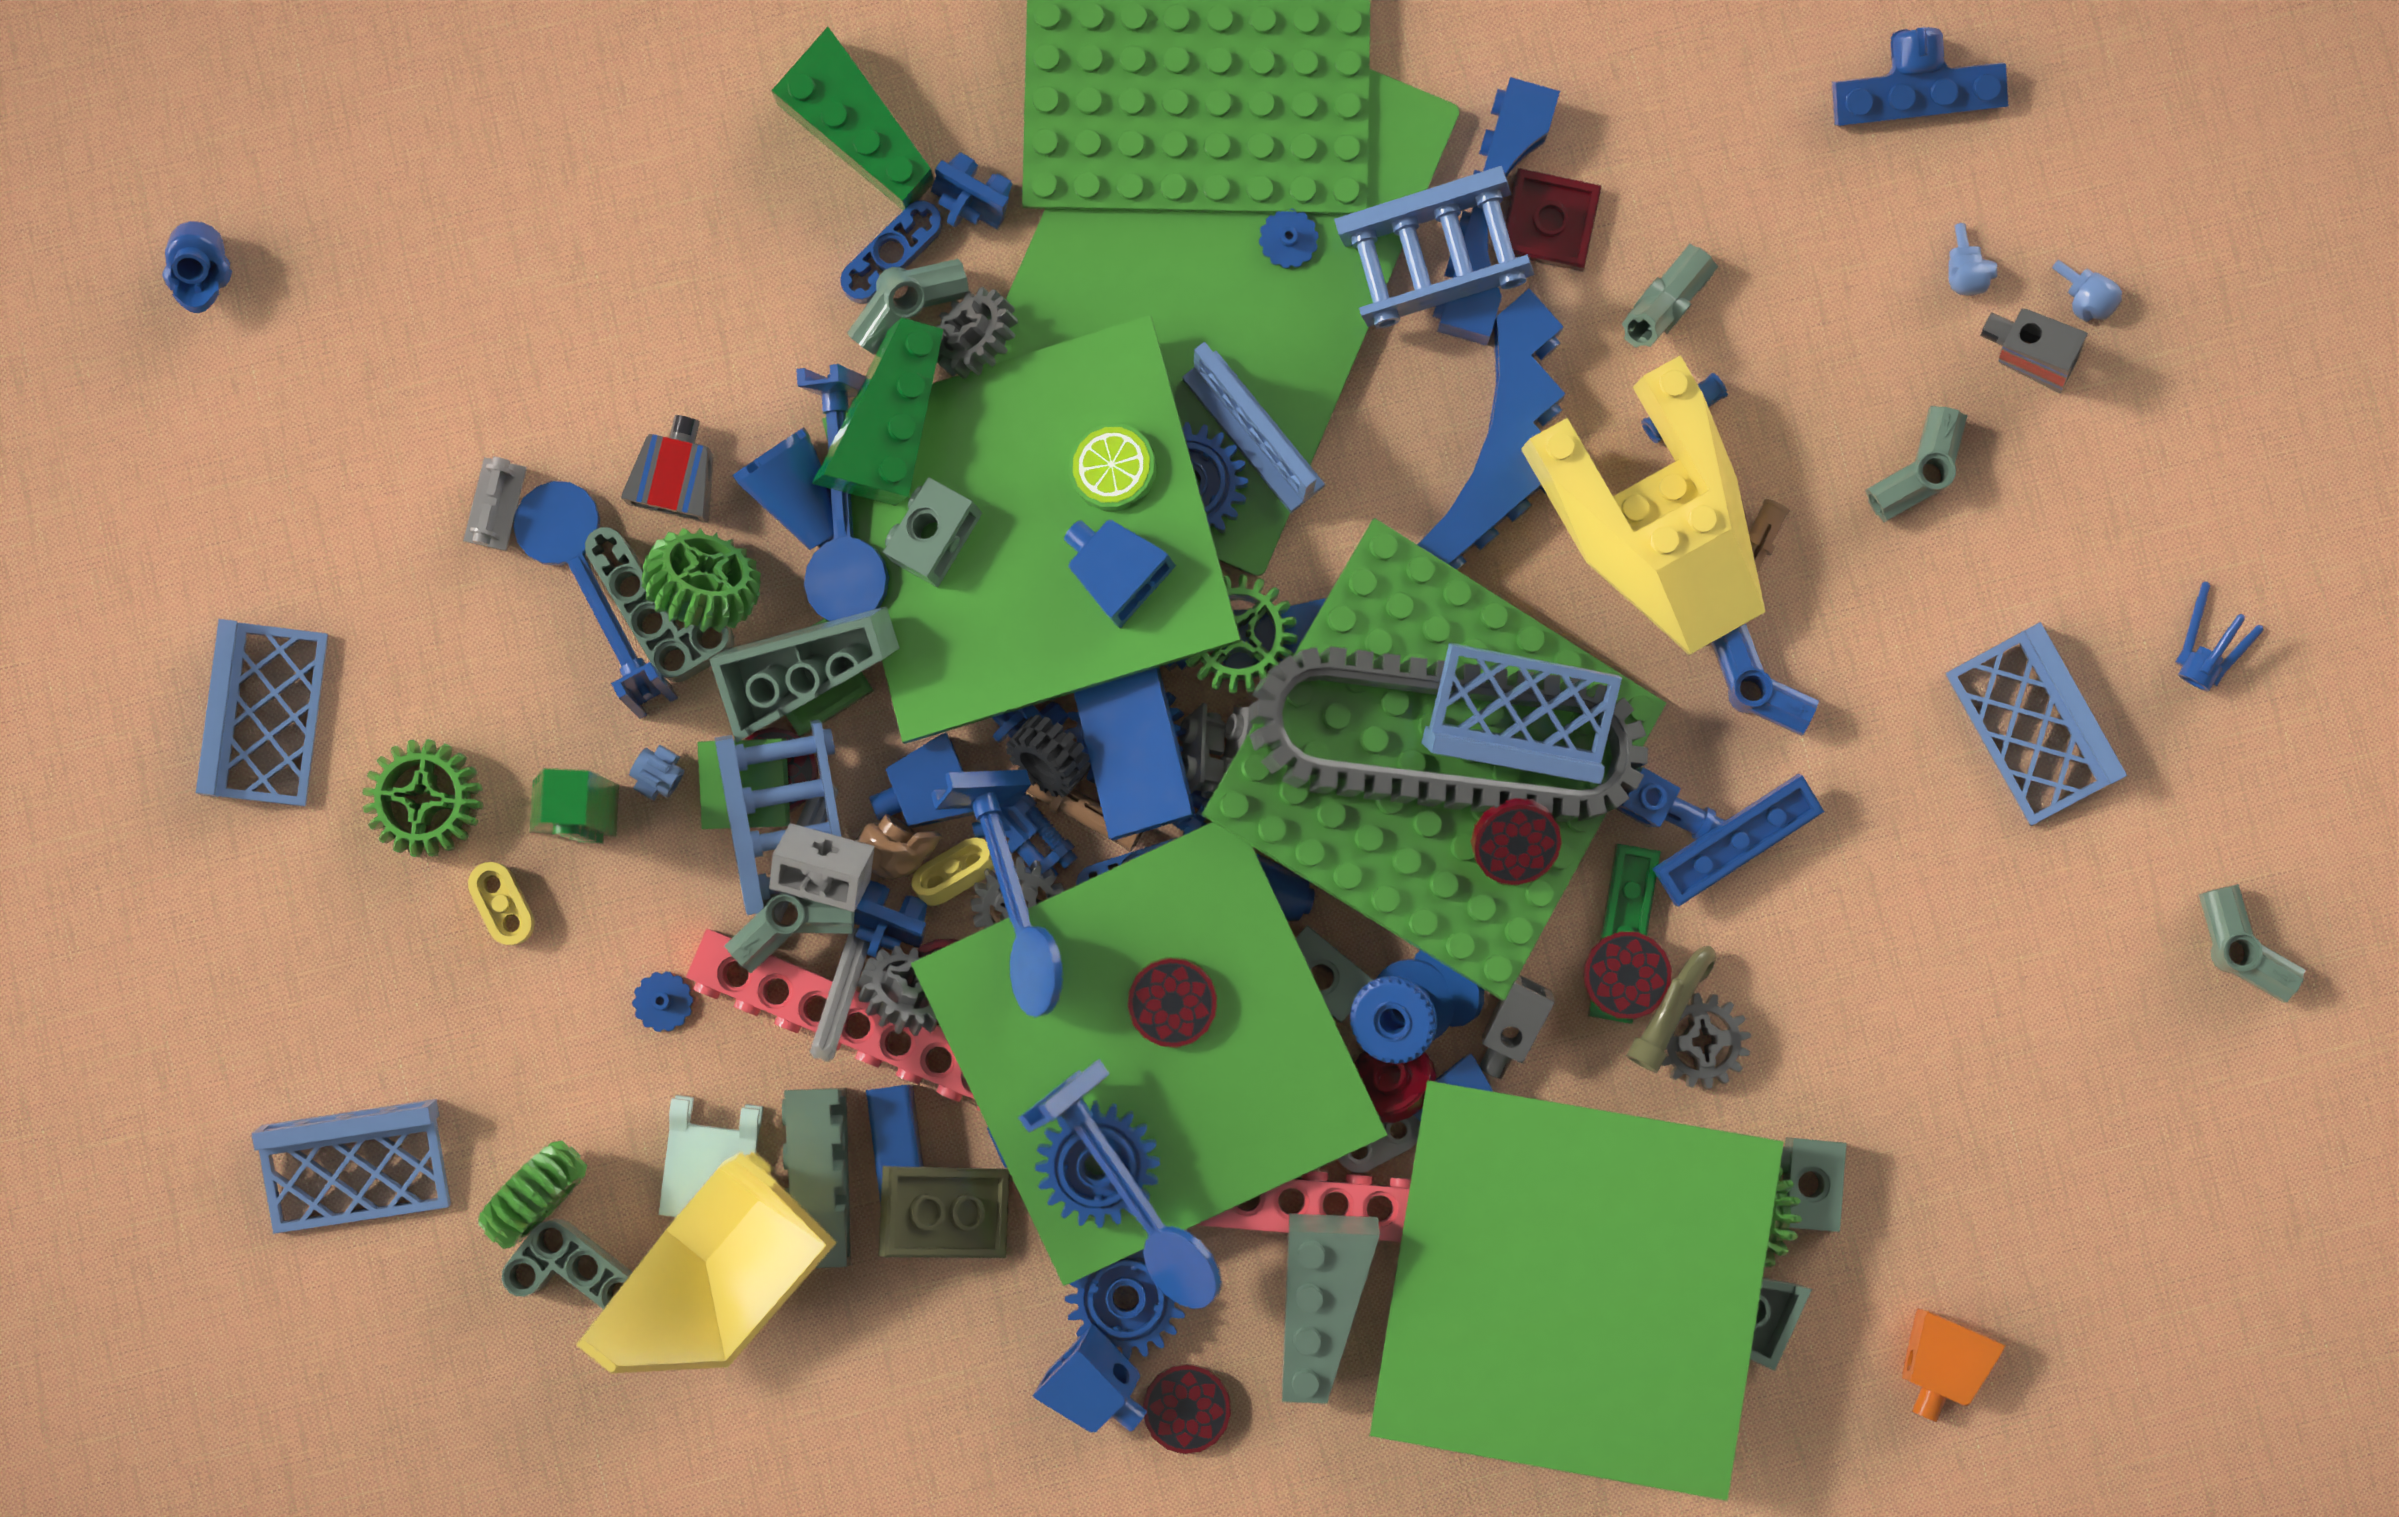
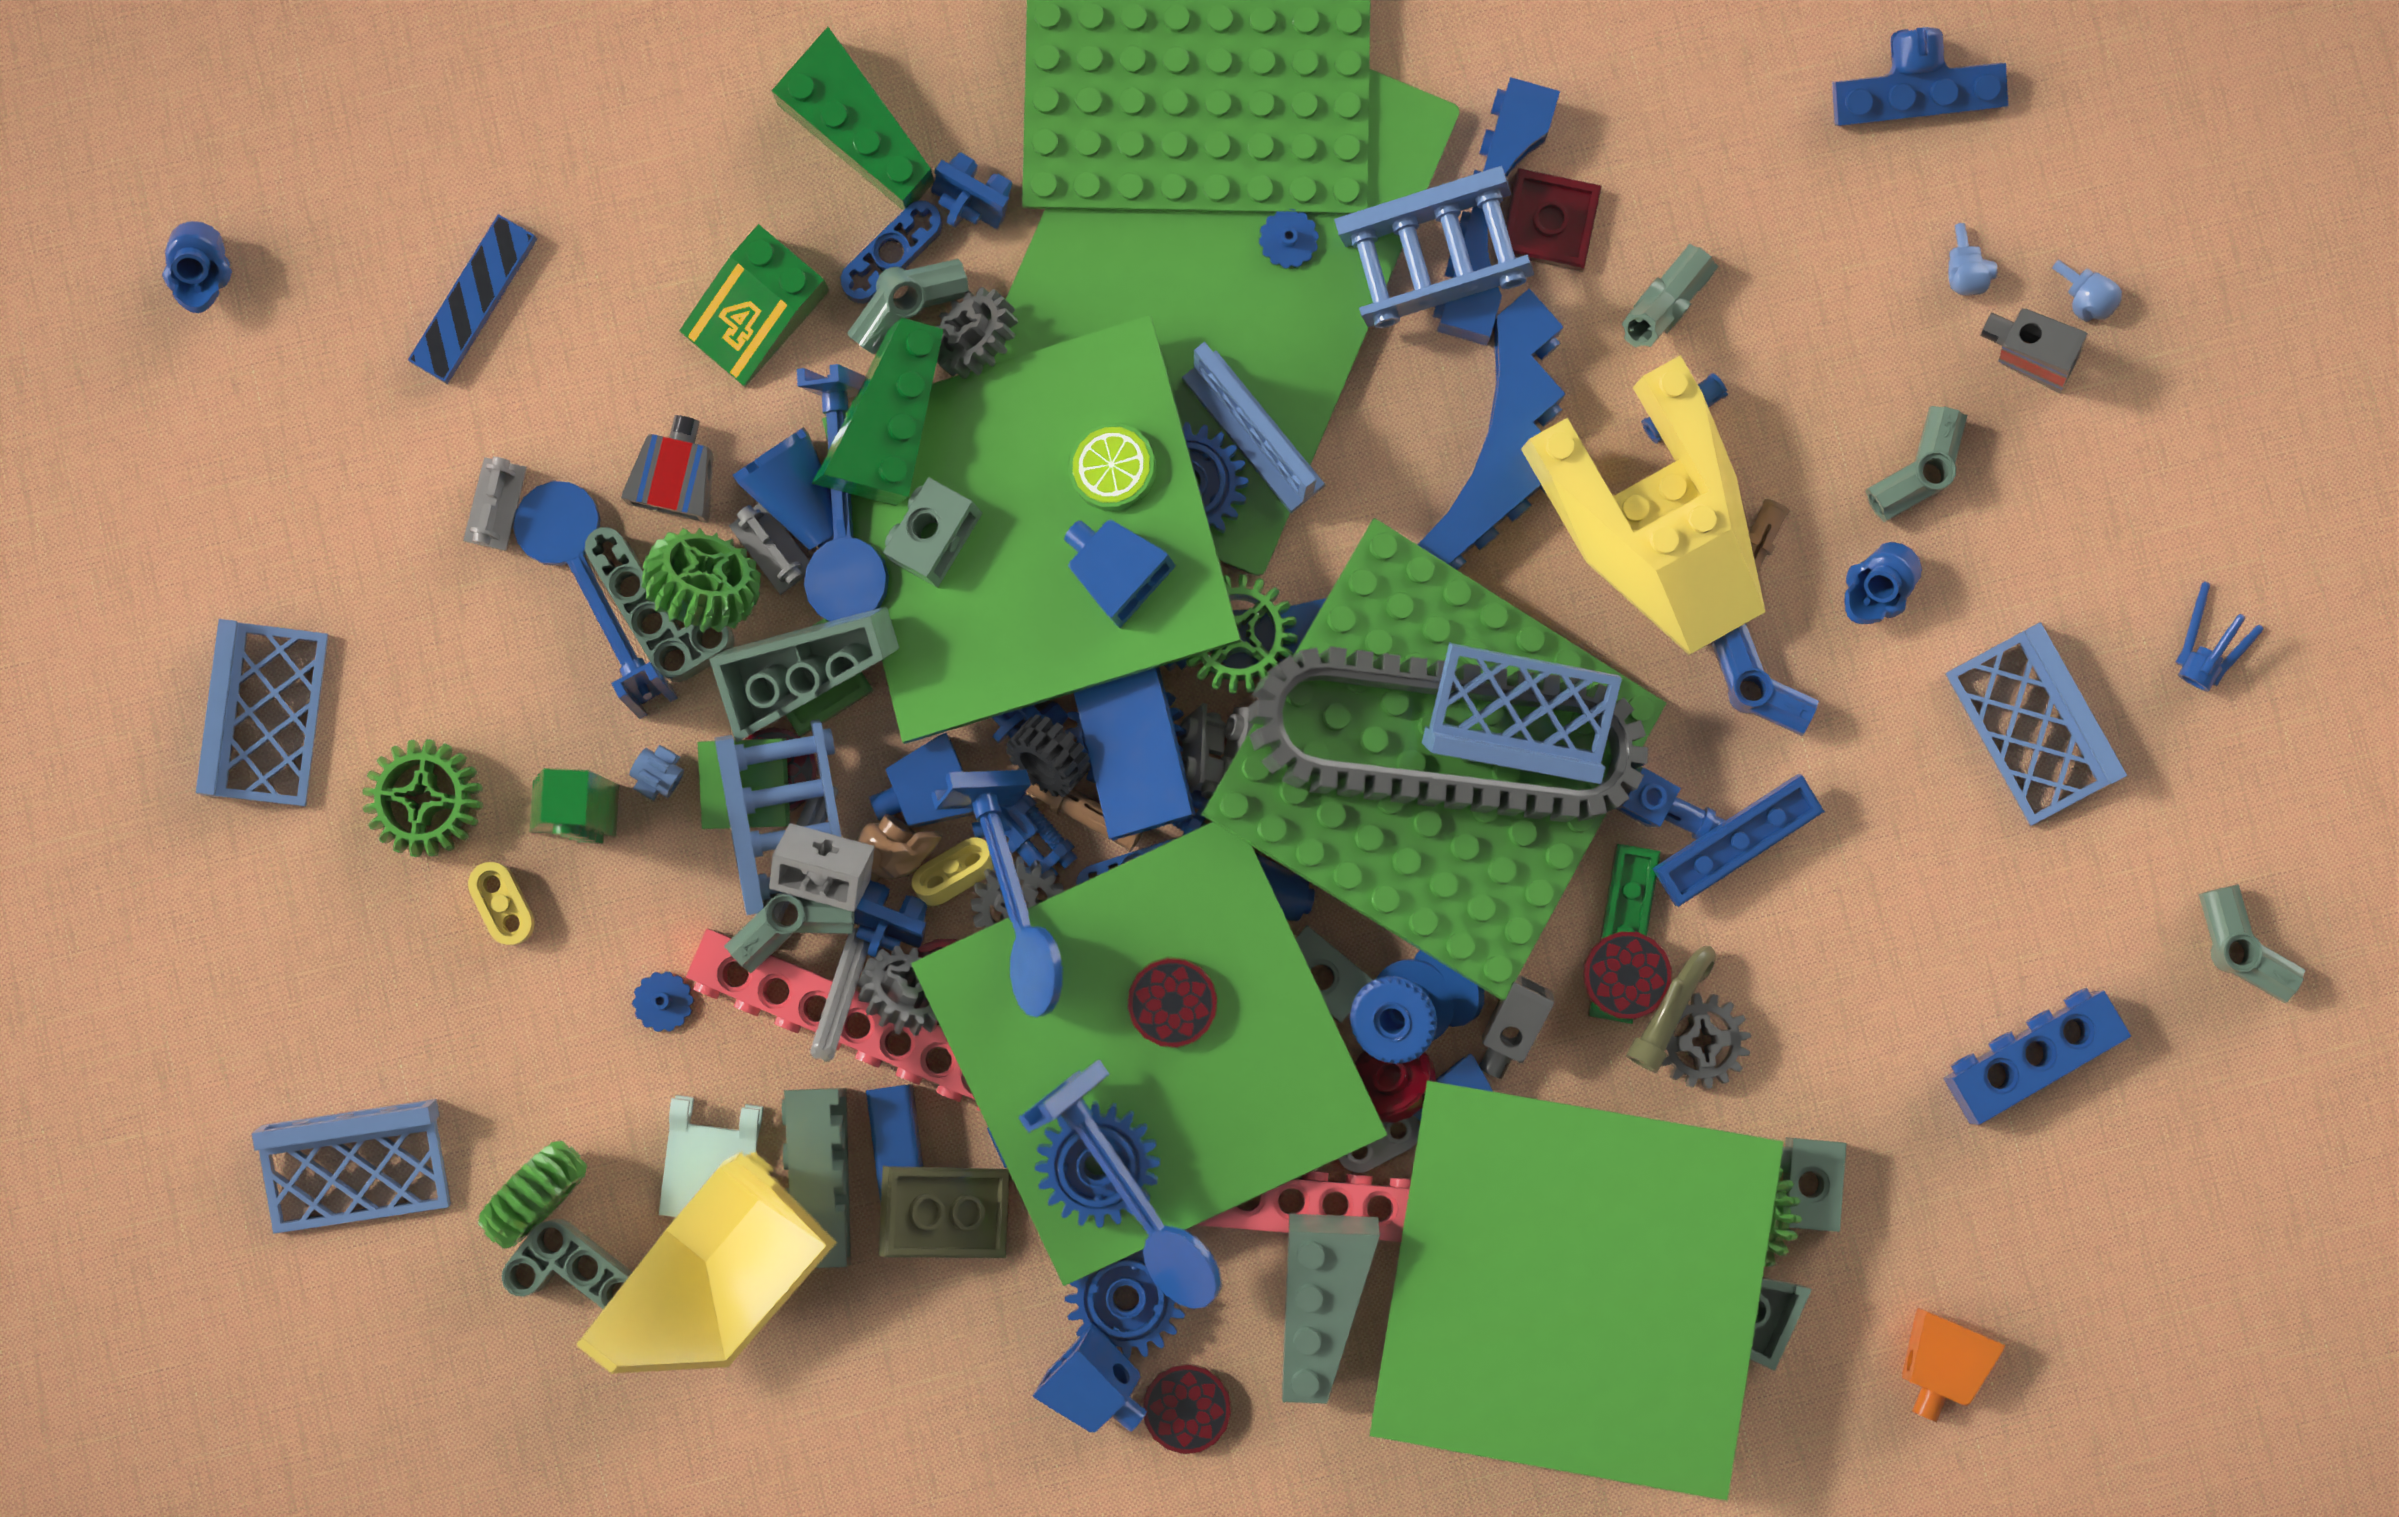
(472, 299): none -> blue tile
(753, 305): none -> green slope
(770, 547): none -> light grey hinge
(1516, 841): dark red tile -> none
(1881, 583): none -> blue head
(2100, 1031): none -> blue brick

